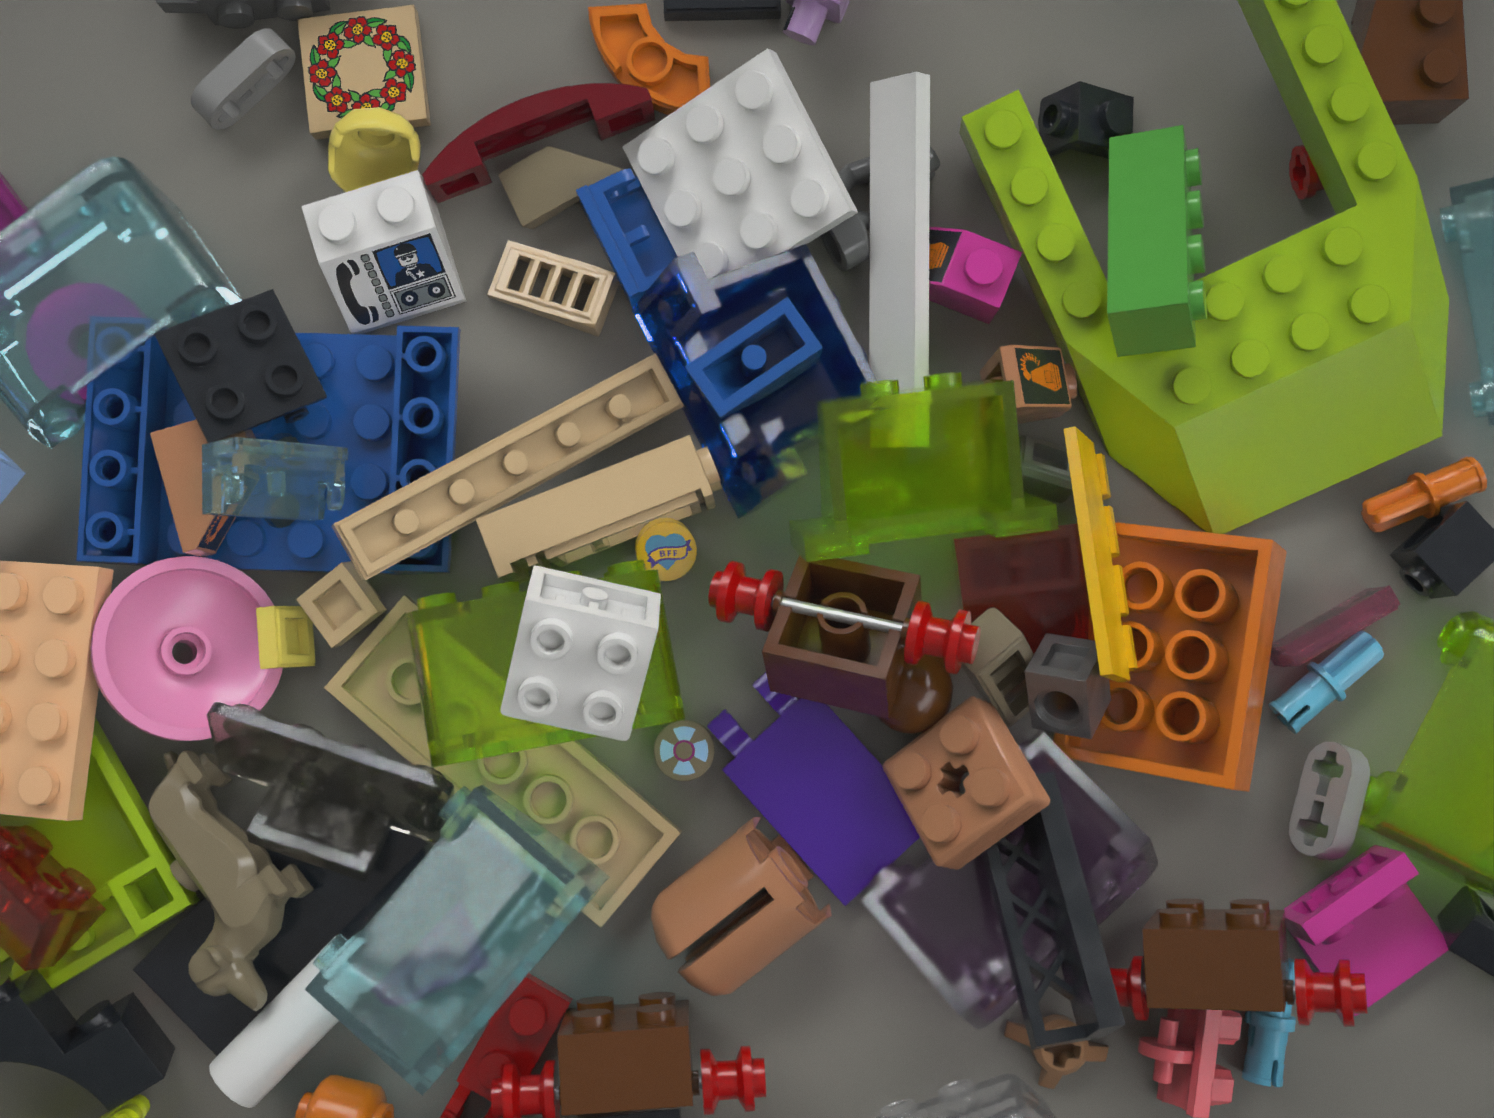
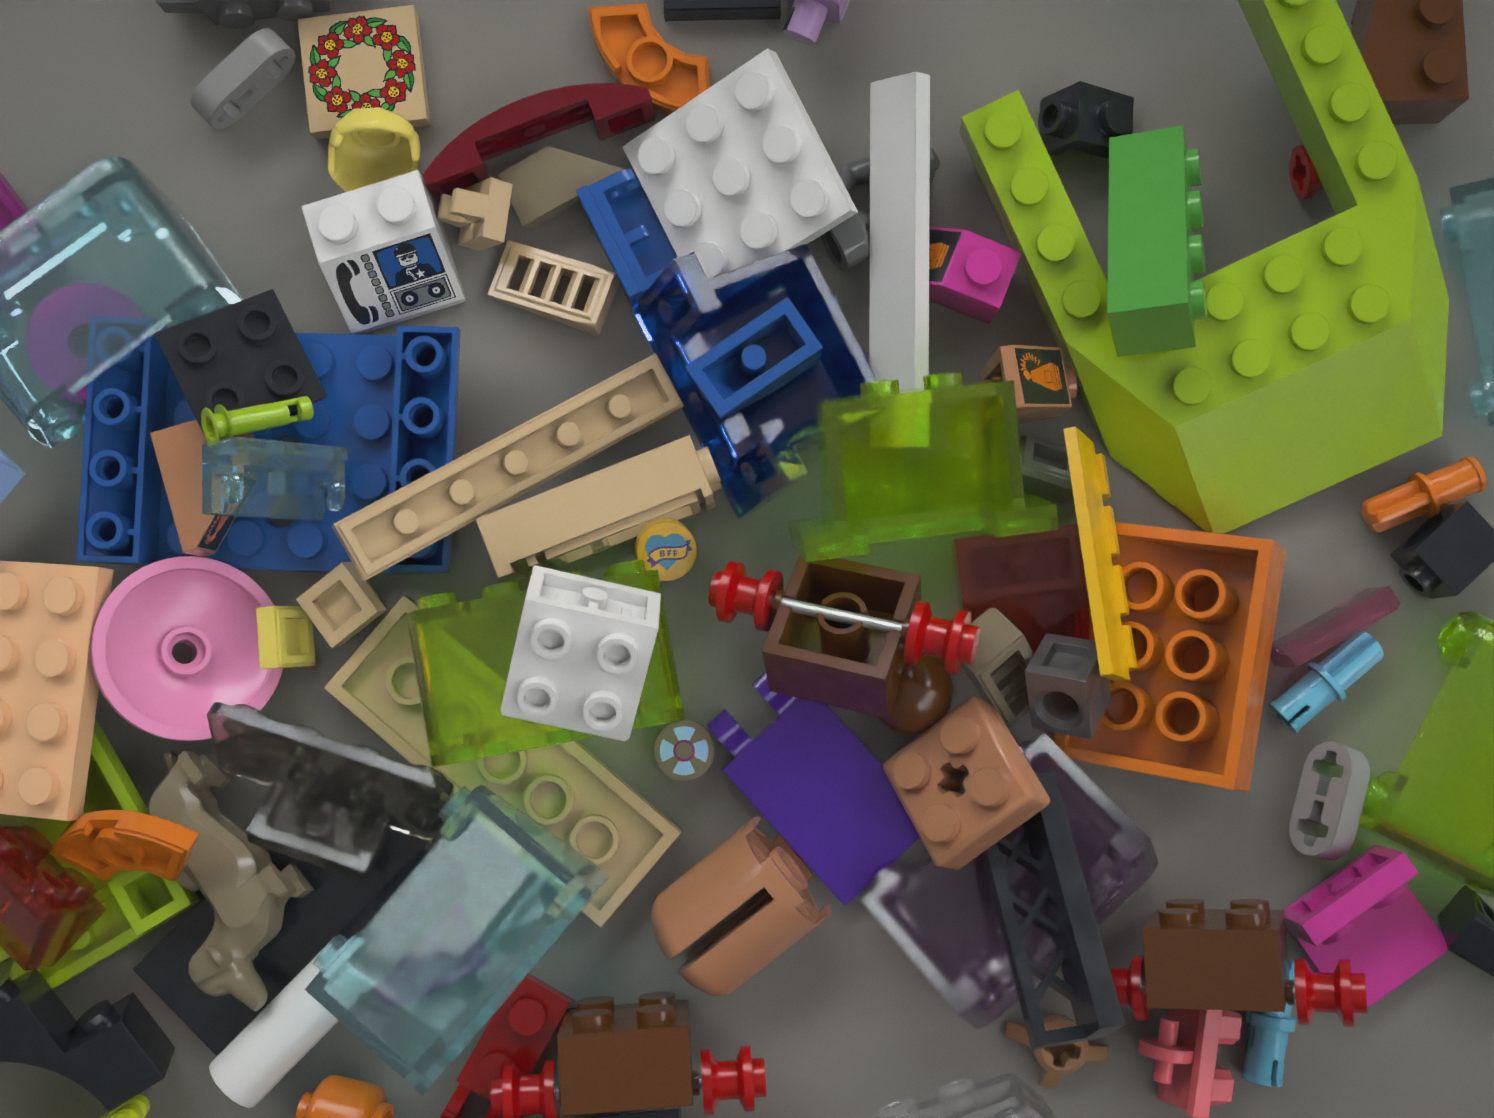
(125, 841): none -> orange tile
(227, 424): none -> lime piece
(478, 212): none -> tan tile

